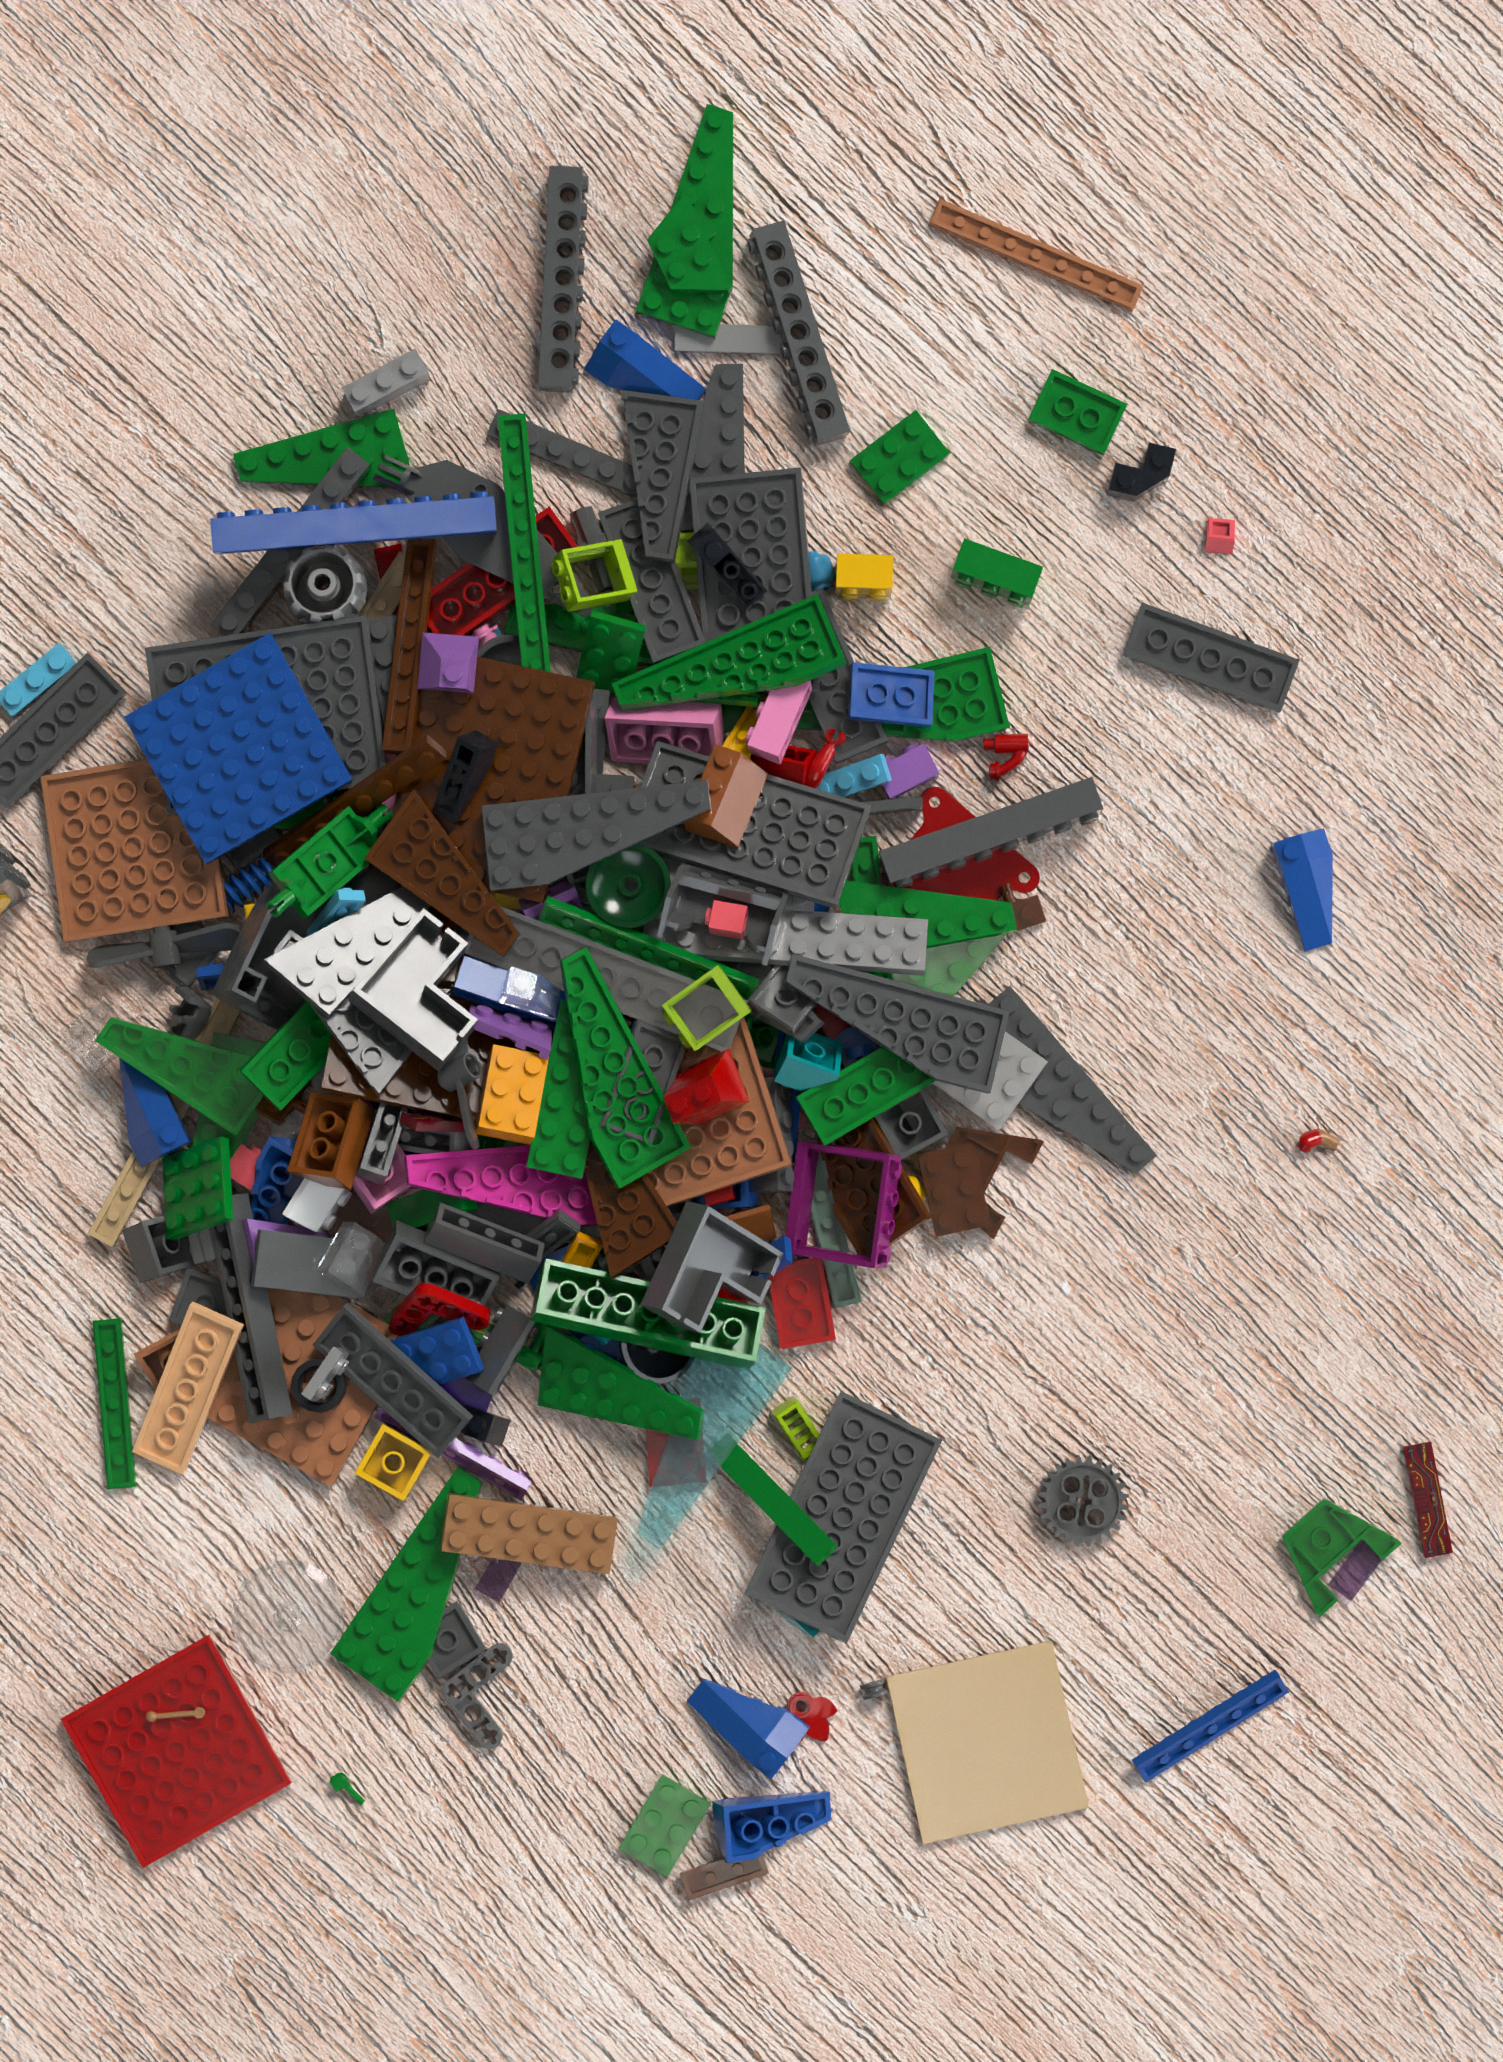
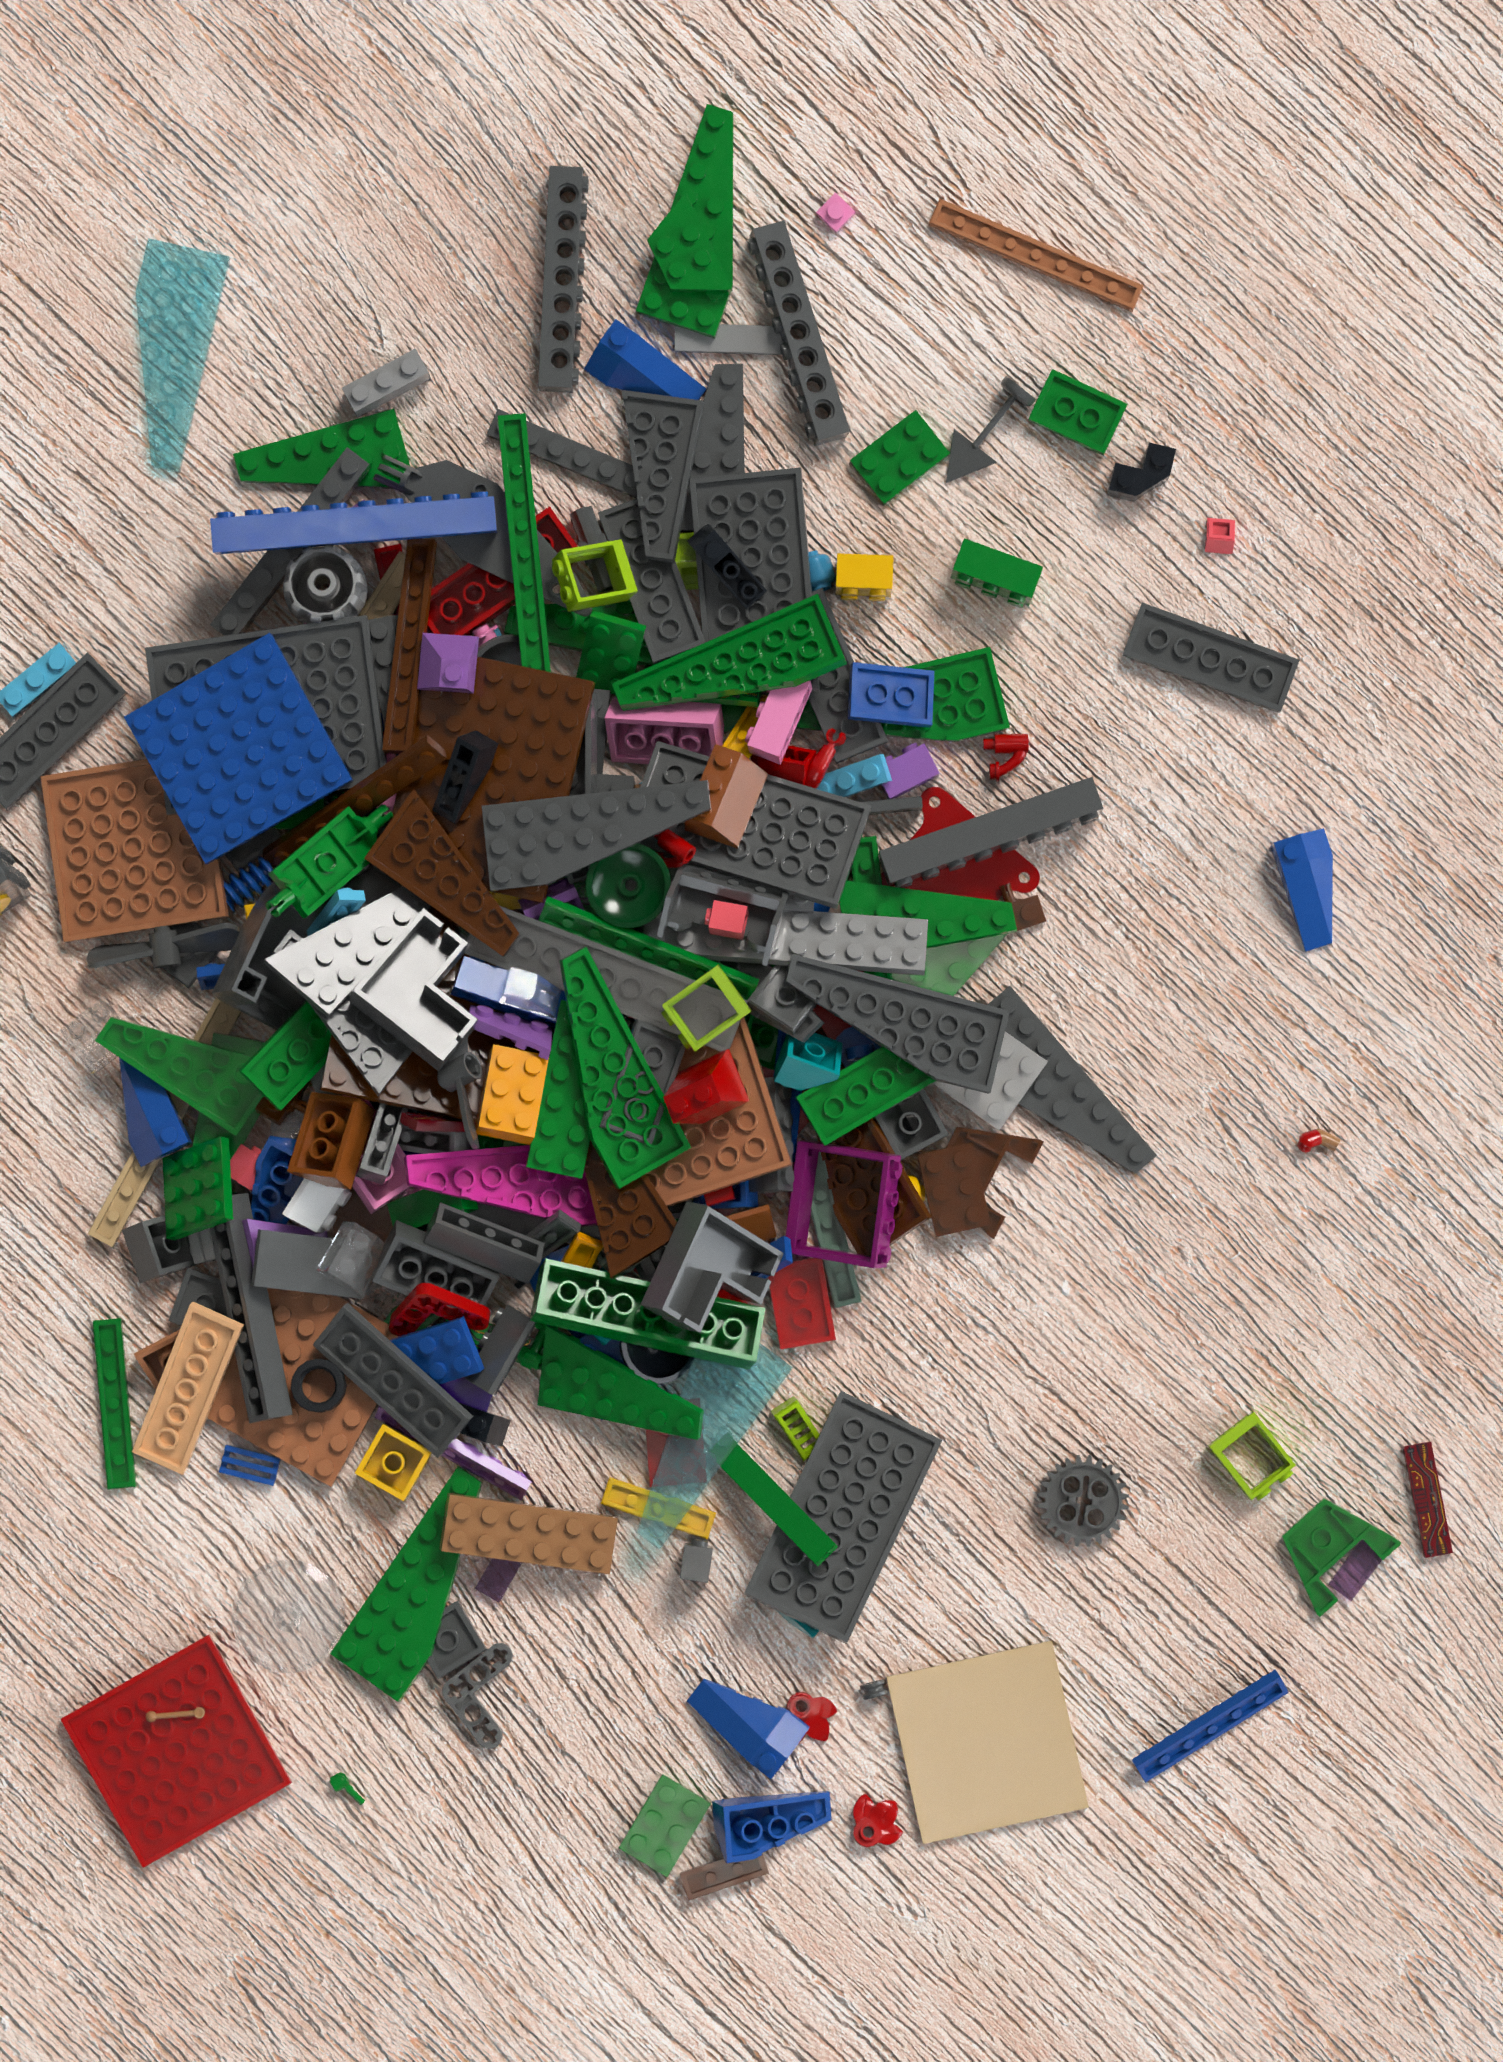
(176, 319): none -> clear light blue wing
(190, 1015): dark grey hand -> none
(227, 1459): none -> blue tile
(320, 1384): light grey plate -> none
(633, 1498): none -> yellow tile
(677, 847): none -> red plant
(696, 1560): none -> dark grey brick
(835, 212): none -> bright pink plate
(878, 1819): none -> red plate
(965, 455): none -> dark grey piece
(1237, 1430): none -> lime window

